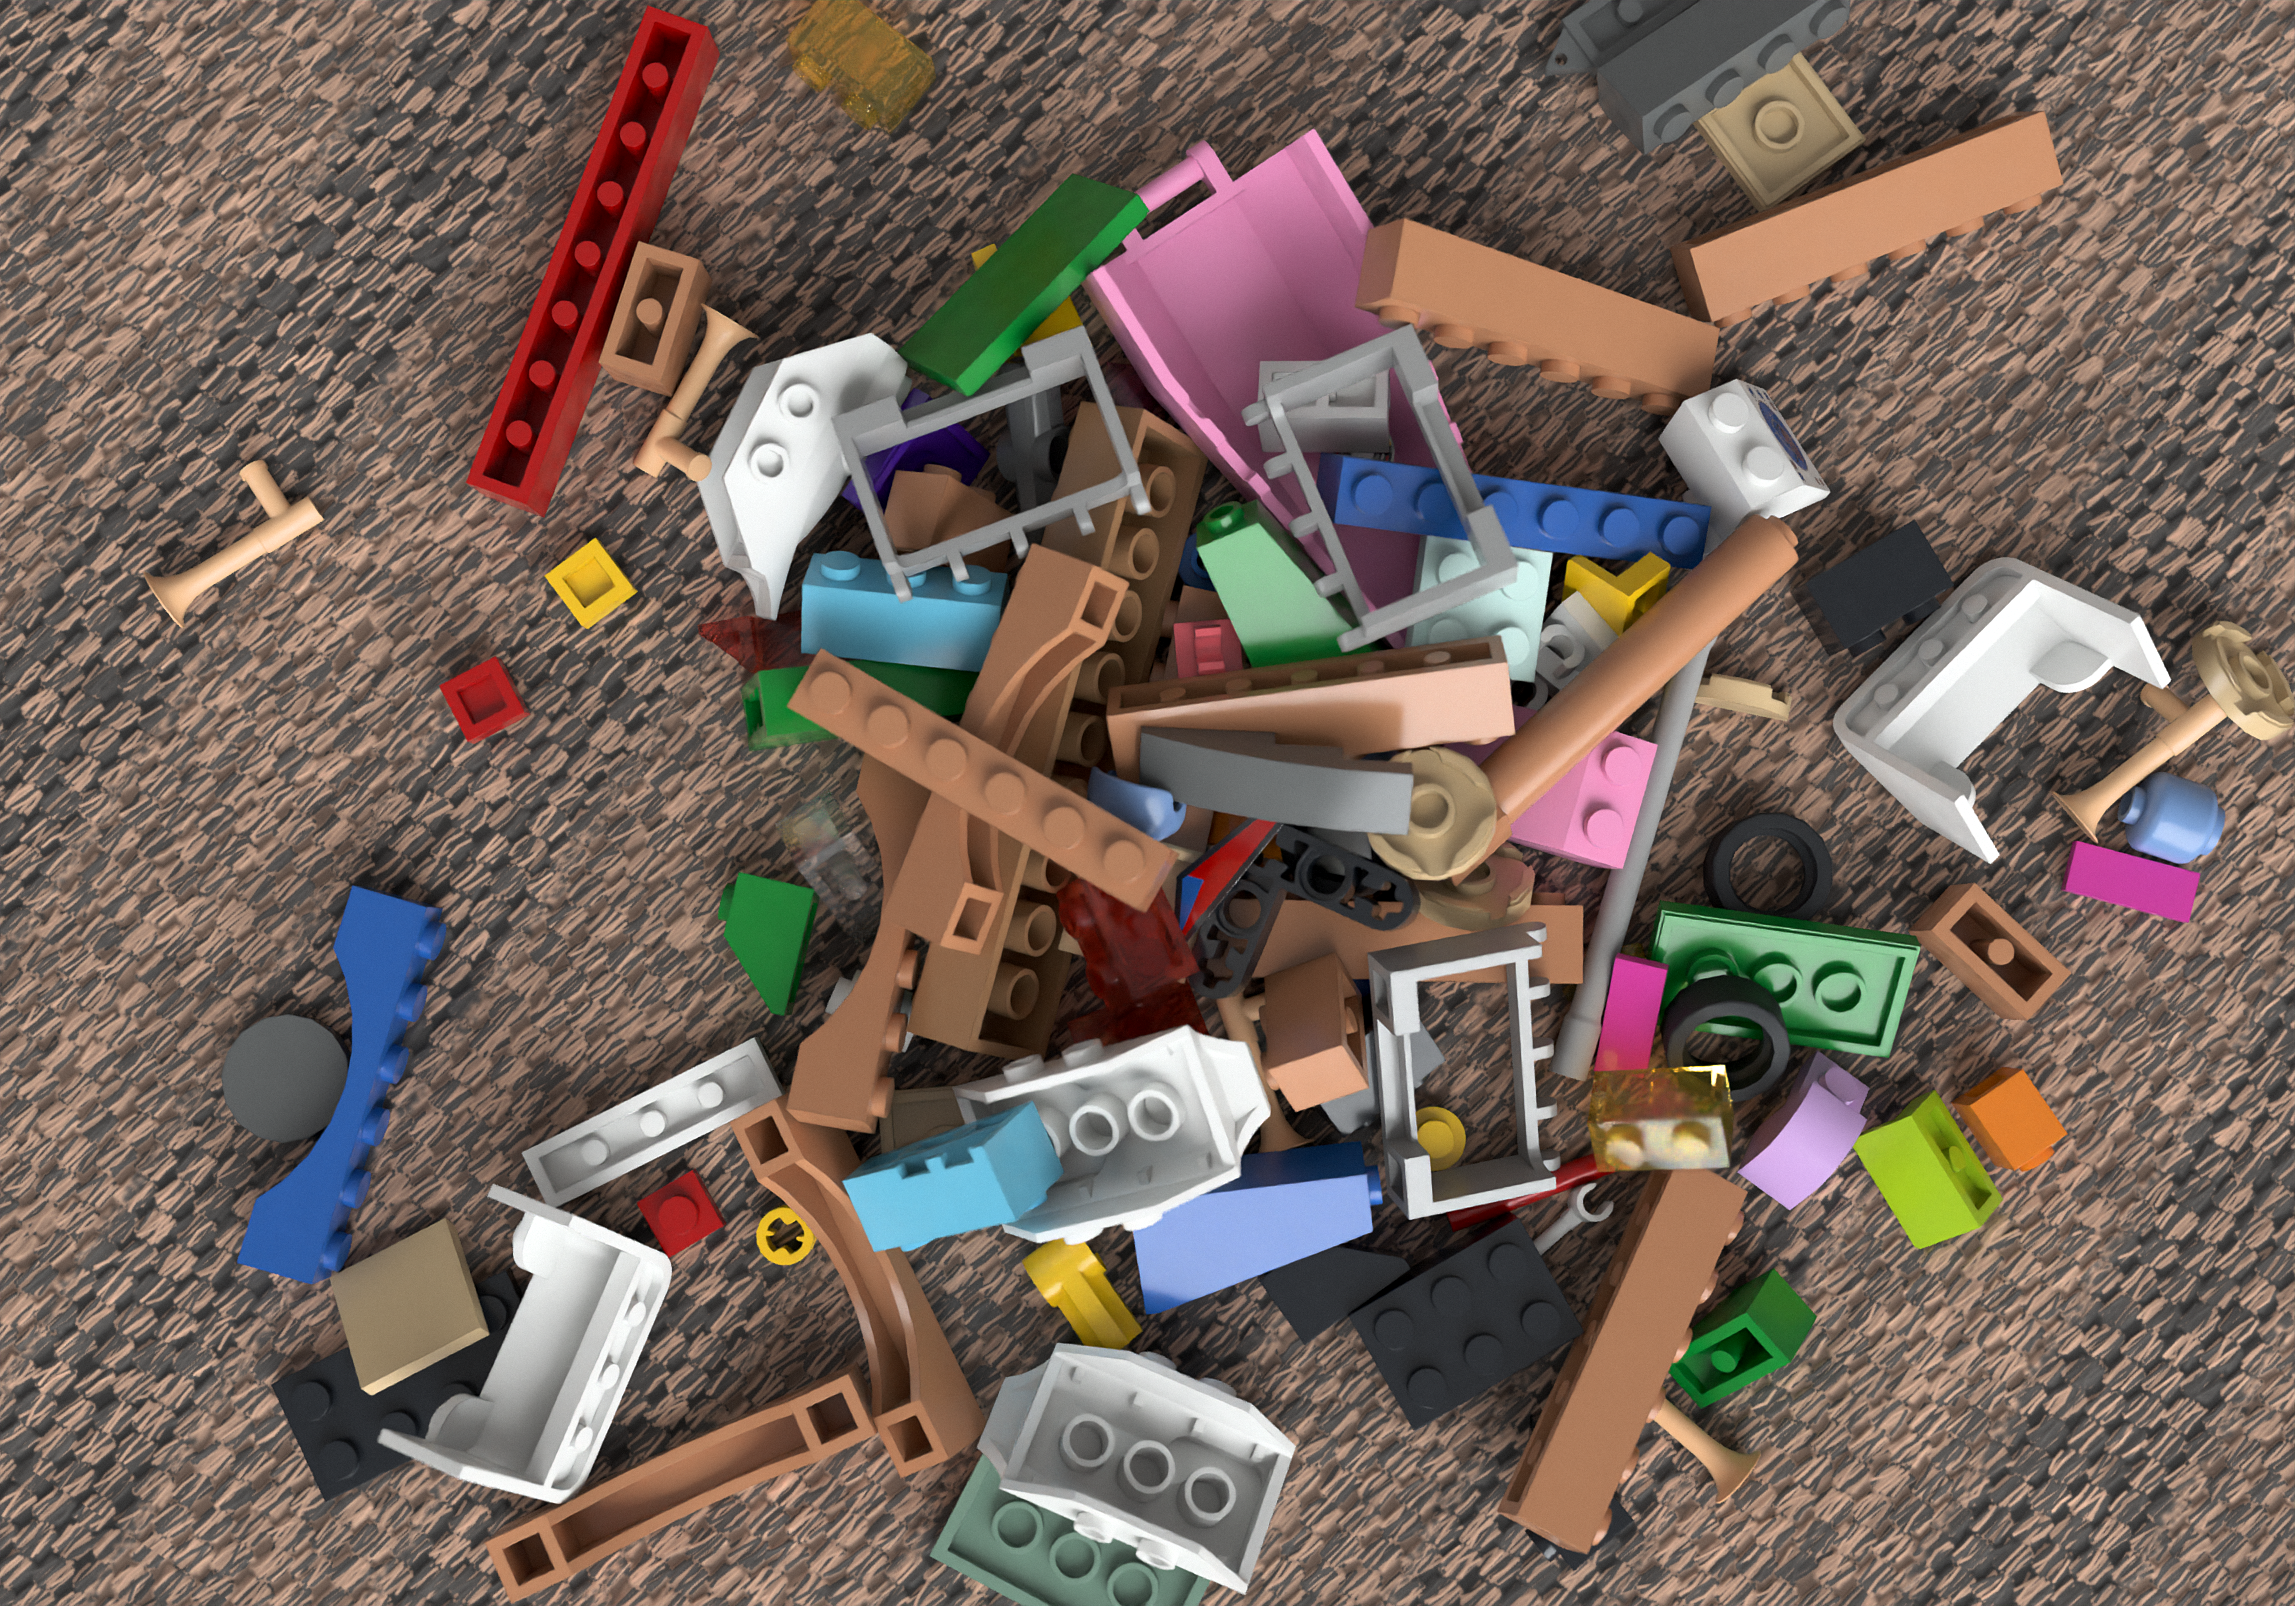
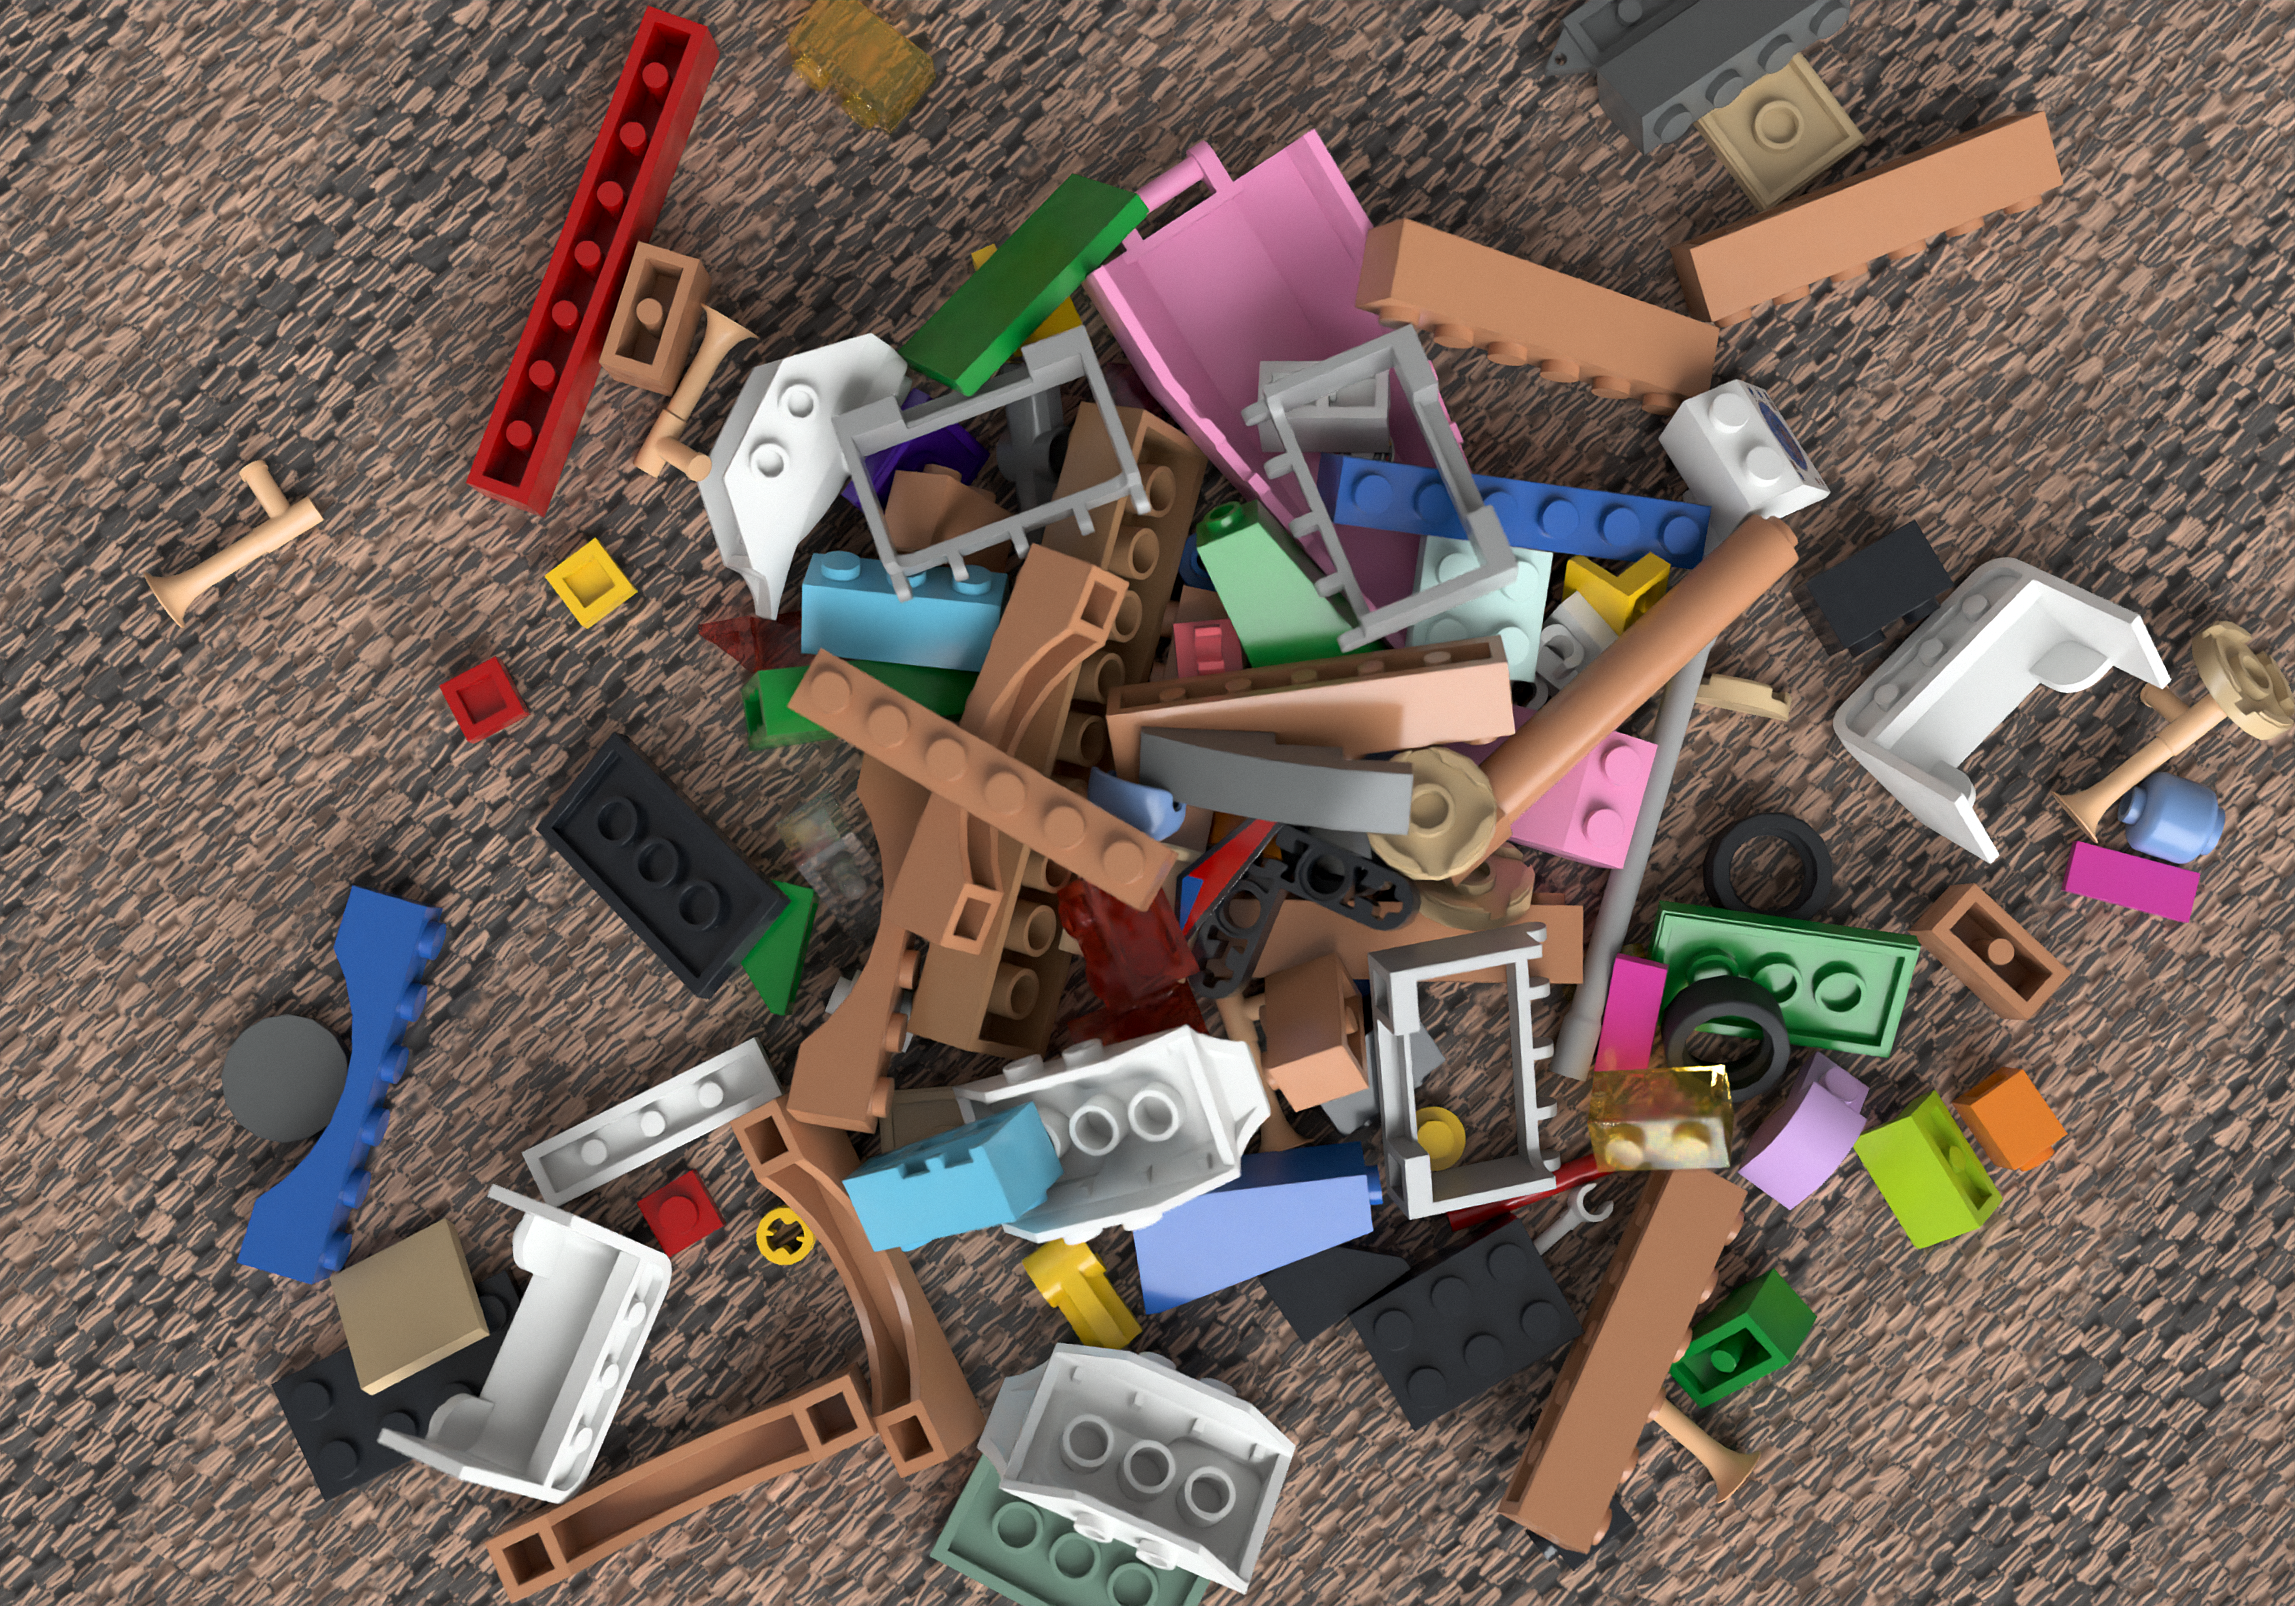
(663, 865): none -> black plate

